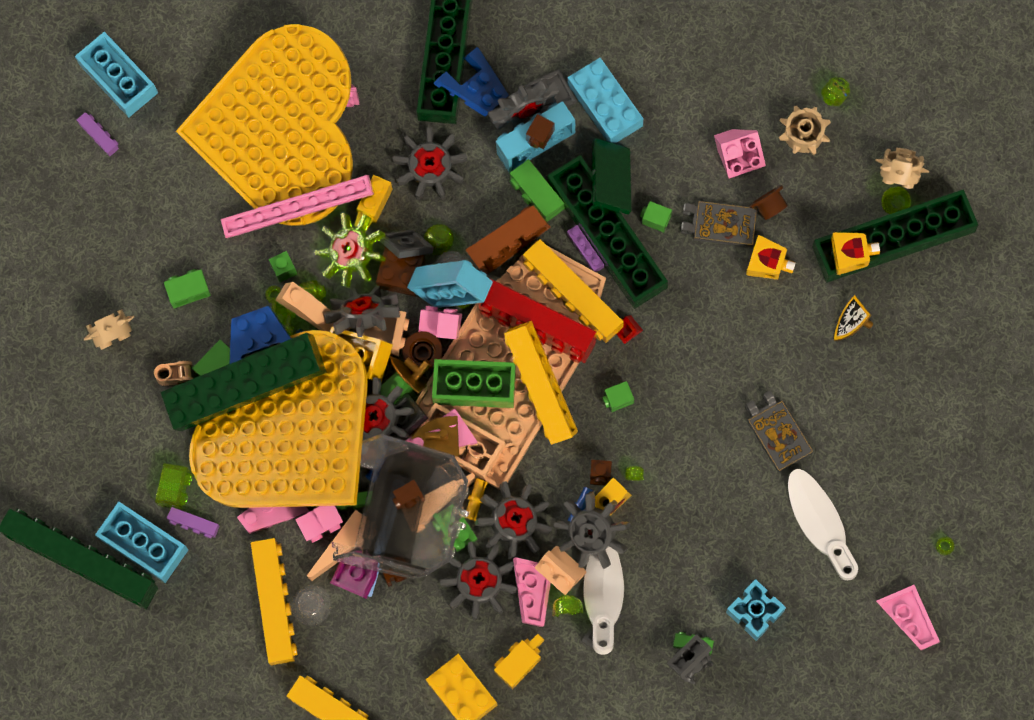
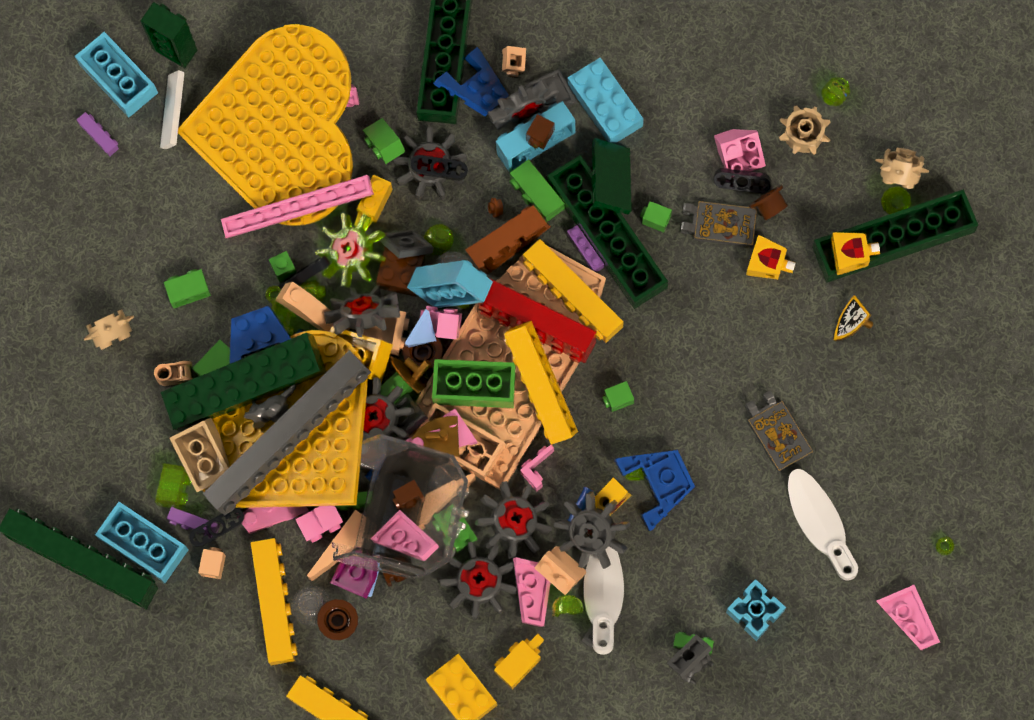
(169, 34): none -> dark green brick
(172, 110): none -> white tile
(201, 453): none -> tan slope
(205, 539): none -> black beam
(212, 563): none -> light nougat brick
(270, 409): none -> dark grey animal
(287, 433): none -> dark grey brick
(307, 272): none -> black beam
(337, 619): none -> reddish brown piece
(383, 141): none -> bright green brick
(405, 537): none -> bright pink wing
(422, 332): none -> light blue slope
(423, 171): none -> black beam
(474, 498): yellow pin -> none
(495, 207): none -> dark orange plate
(517, 55): none -> light nougat brick
(534, 478): none -> bright pink bracket
(600, 472): reddish brown brick -> none
(629, 330): red slope -> none
(666, 477): none -> blue wing
(756, 188): none -> black beam

